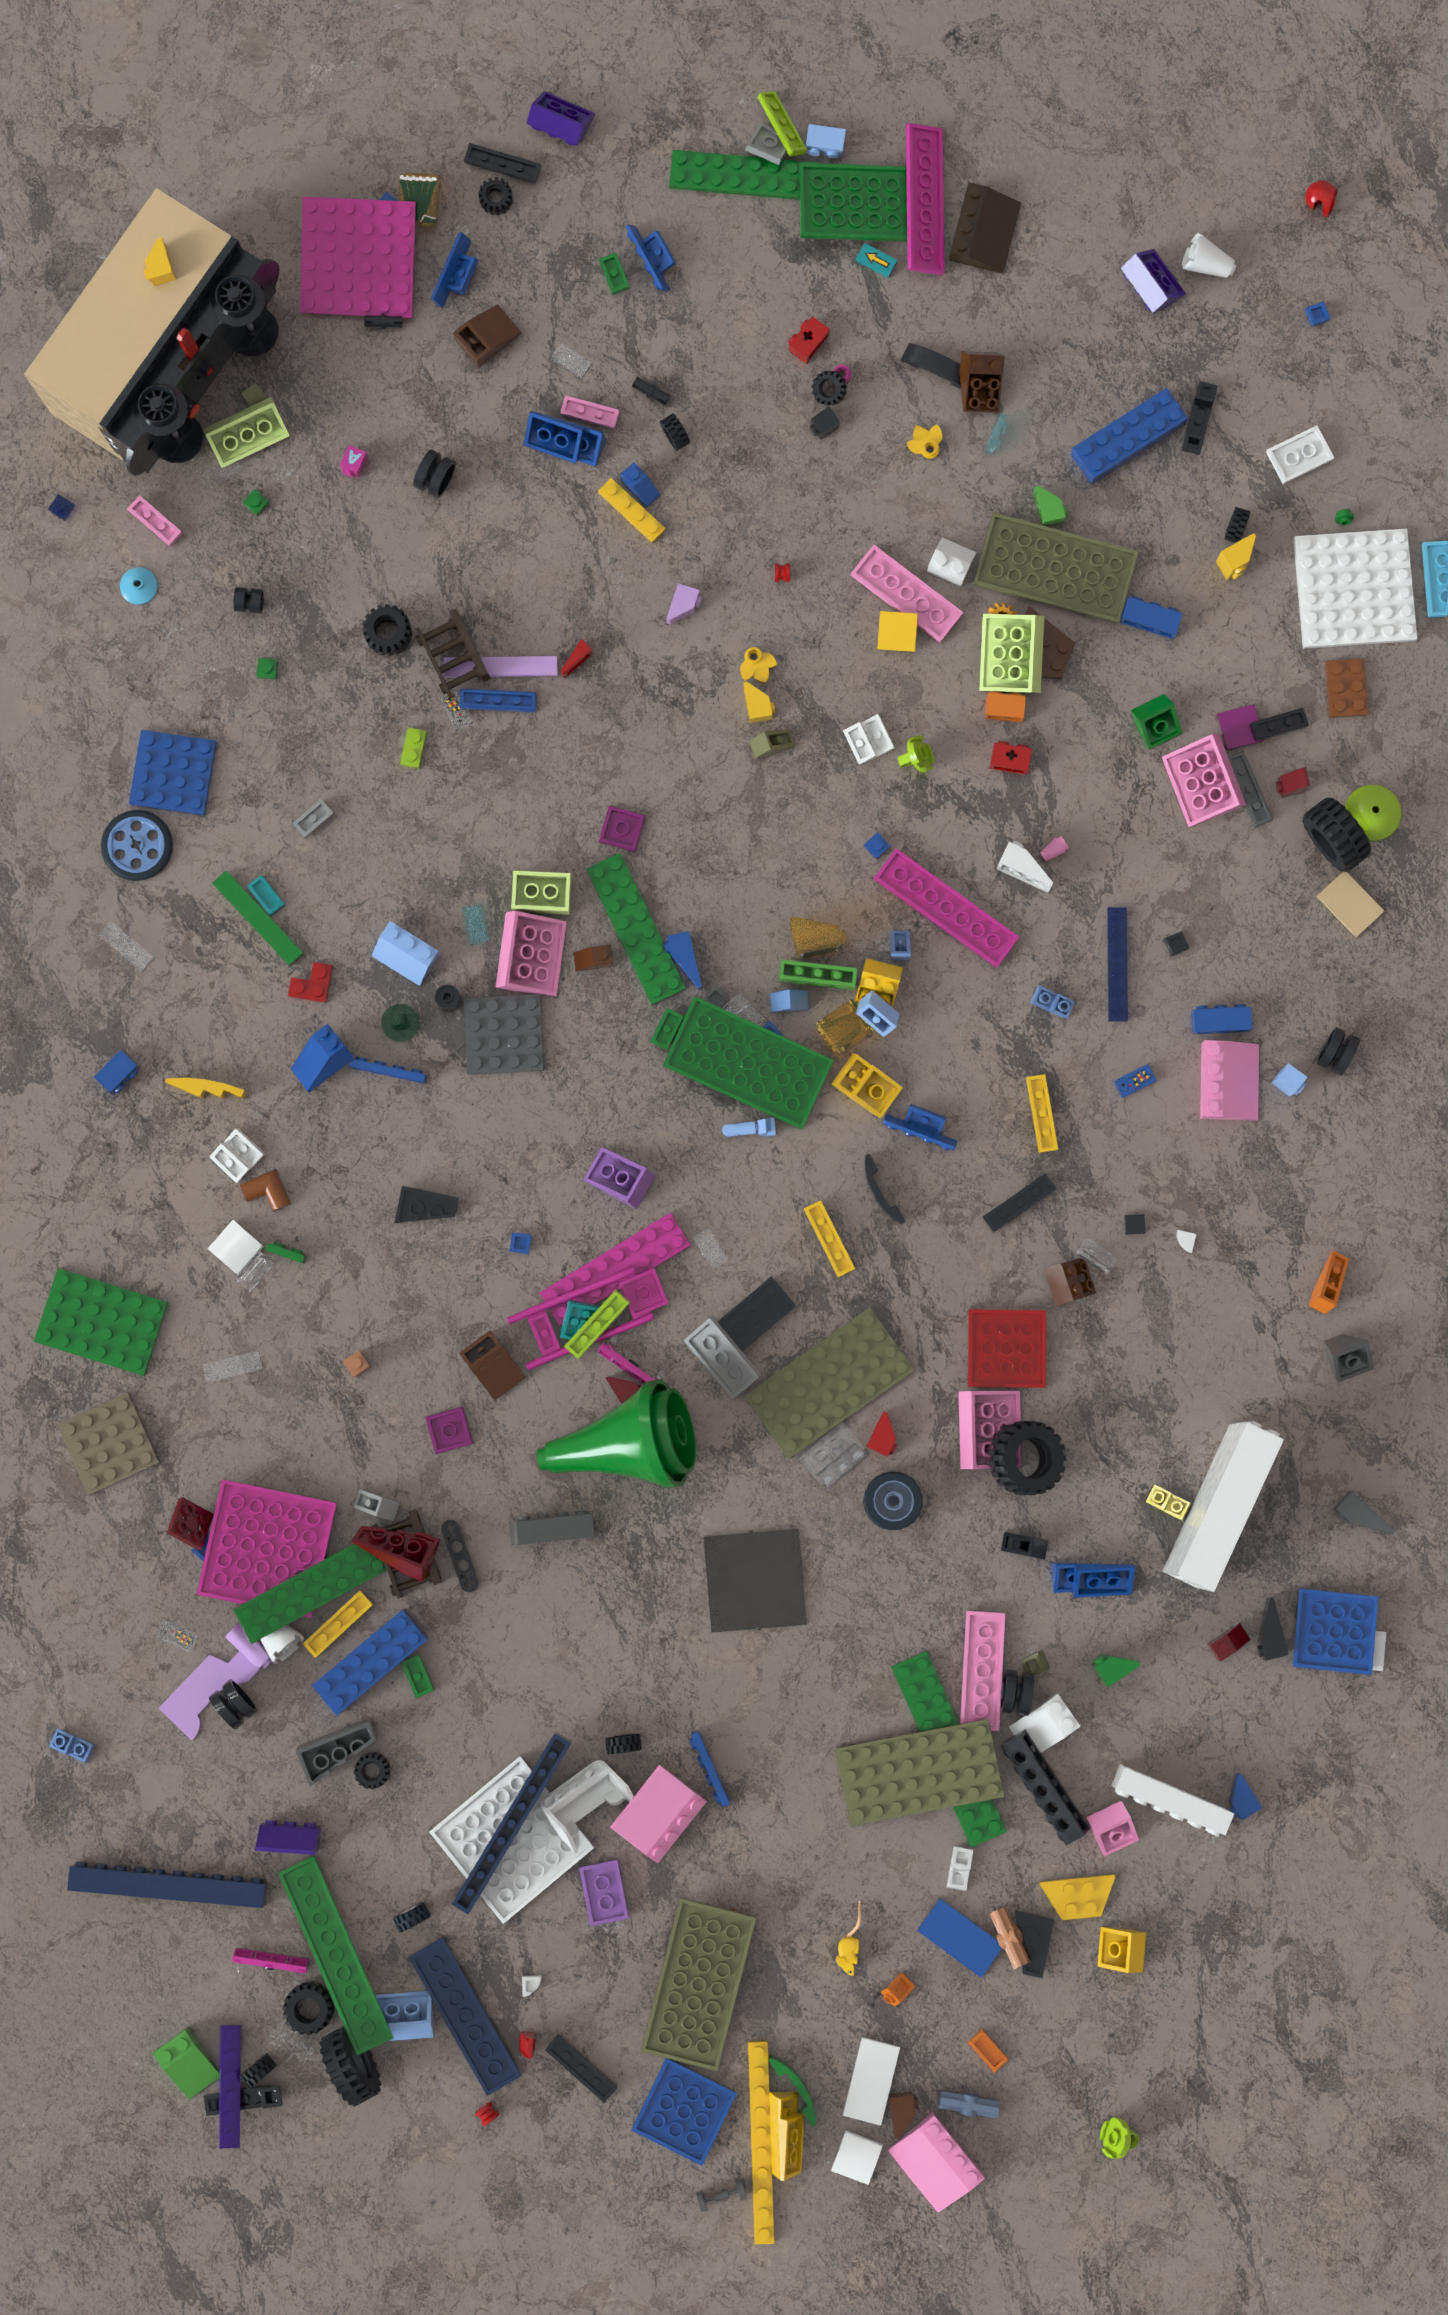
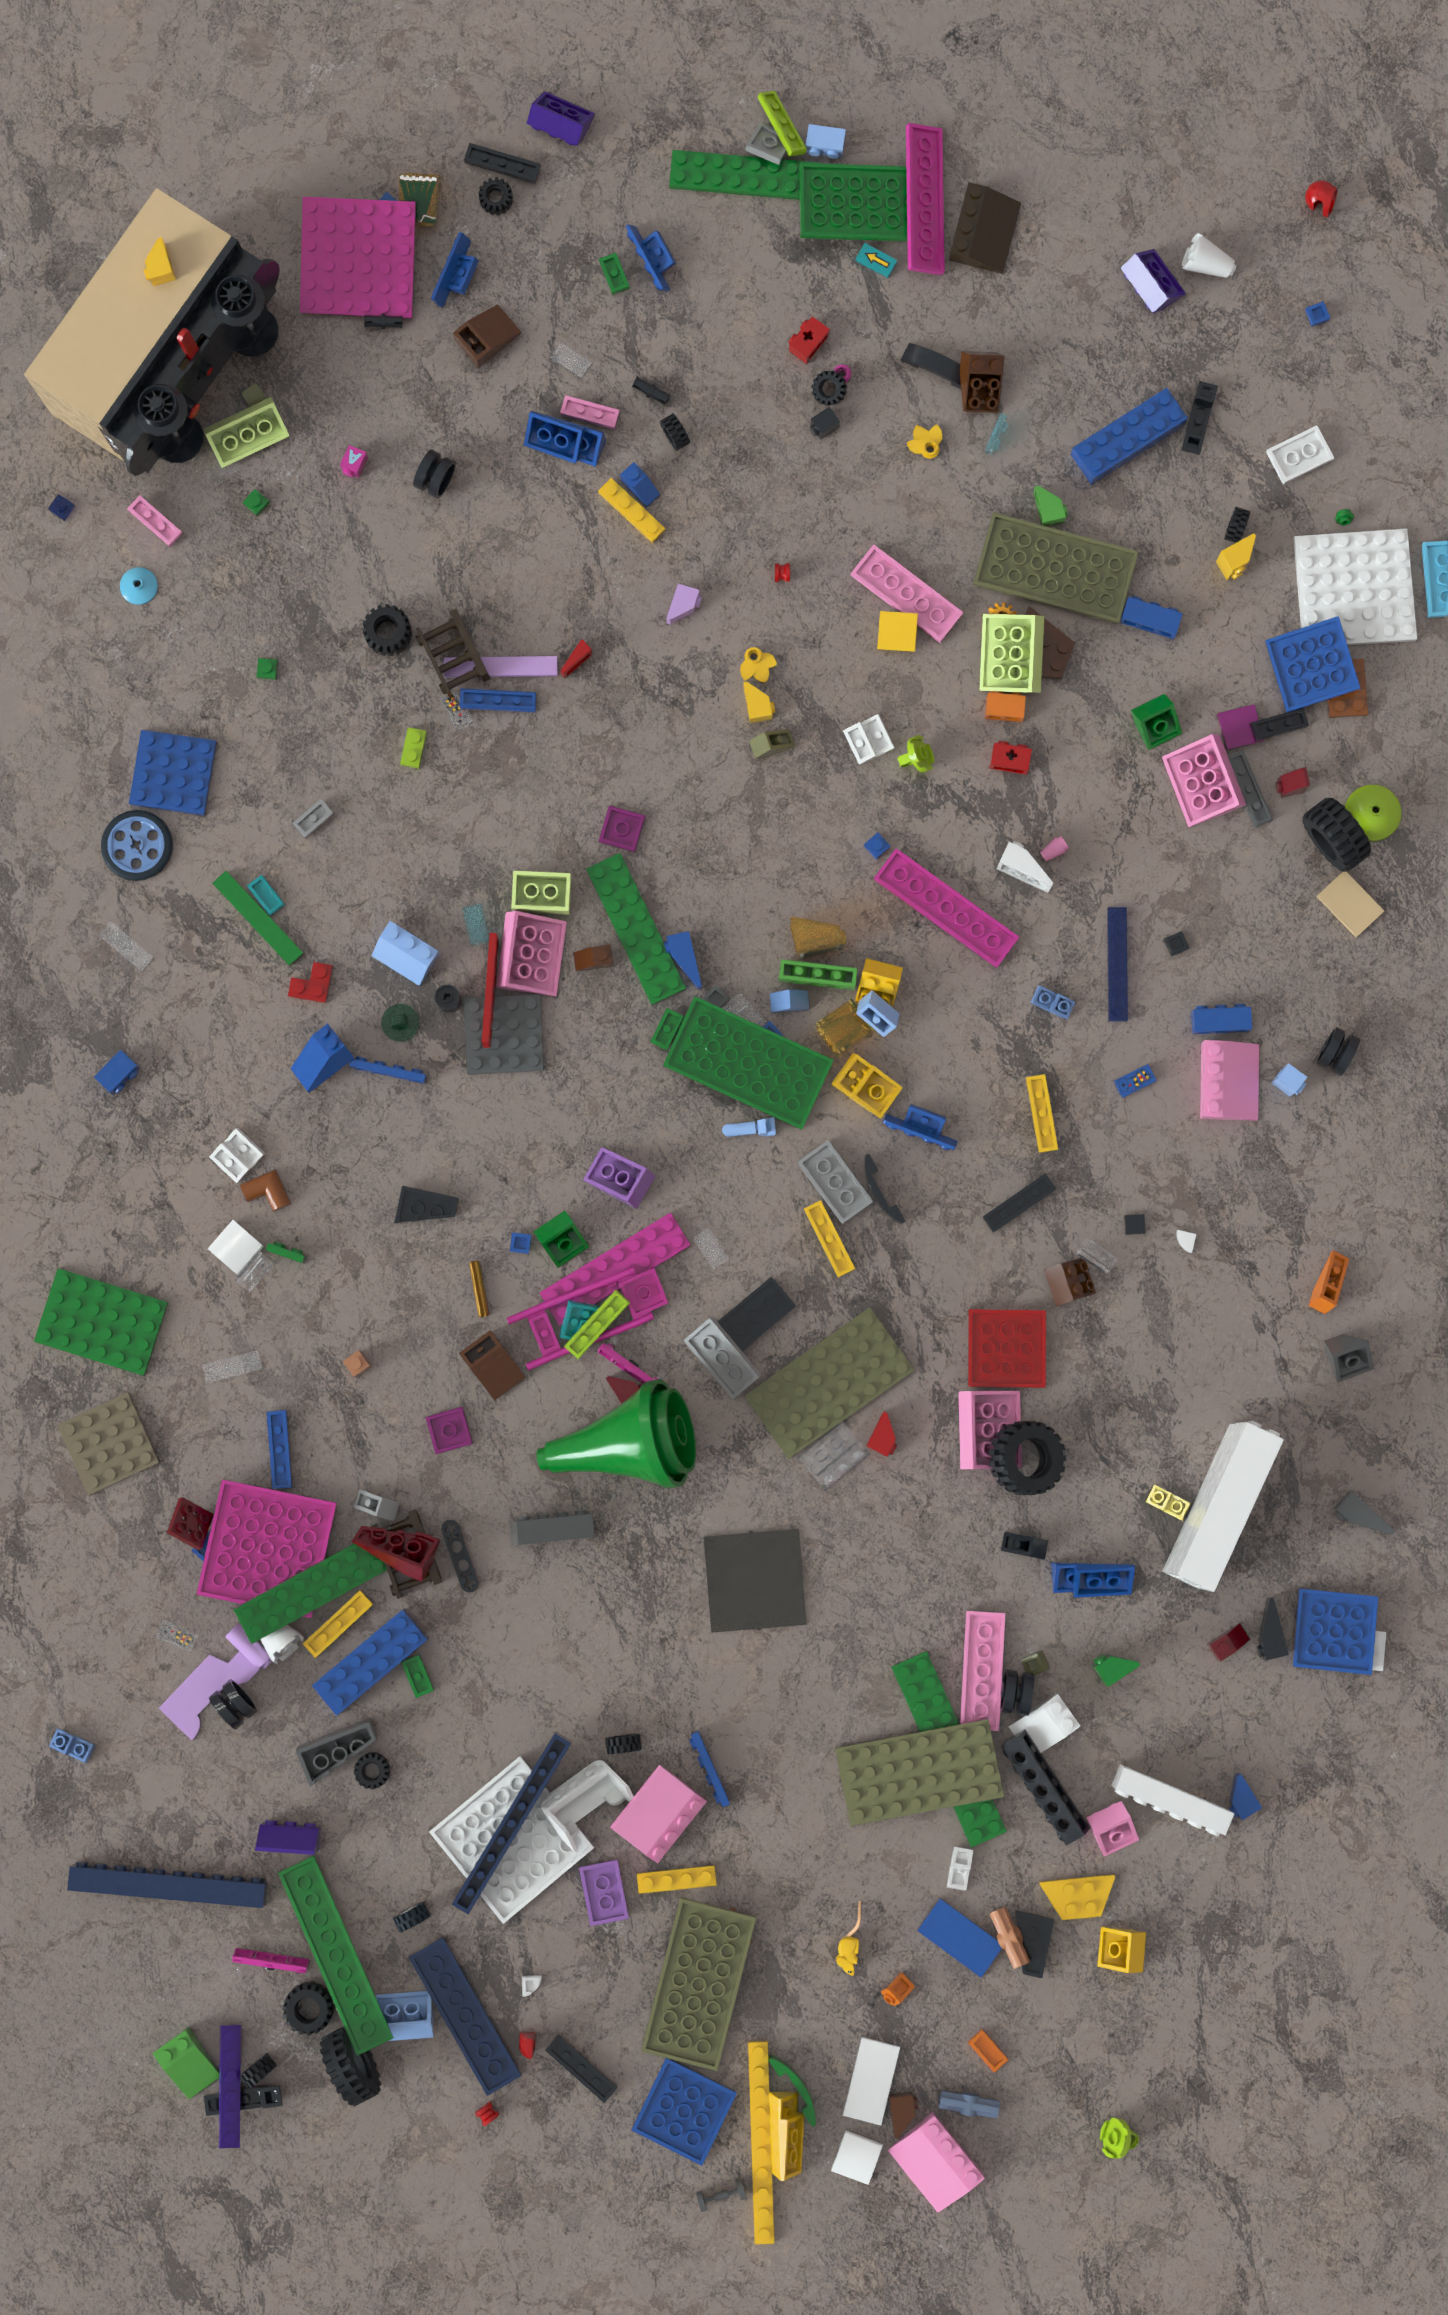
(200, 1086): yellow slope -> none
(241, 600): black wheel -> none
(279, 1449): none -> blue plate
(478, 1287): none -> pearl gold axle
(490, 990): none -> red tile
(561, 1239): none -> green slope
(676, 1879): none -> yellow plate
(835, 1182): none -> light grey plate
(892, 1500): wheel -> none
(900, 945): medium blue slope -> none
(951, 561): white slope -> none
(1312, 664): none -> blue plate

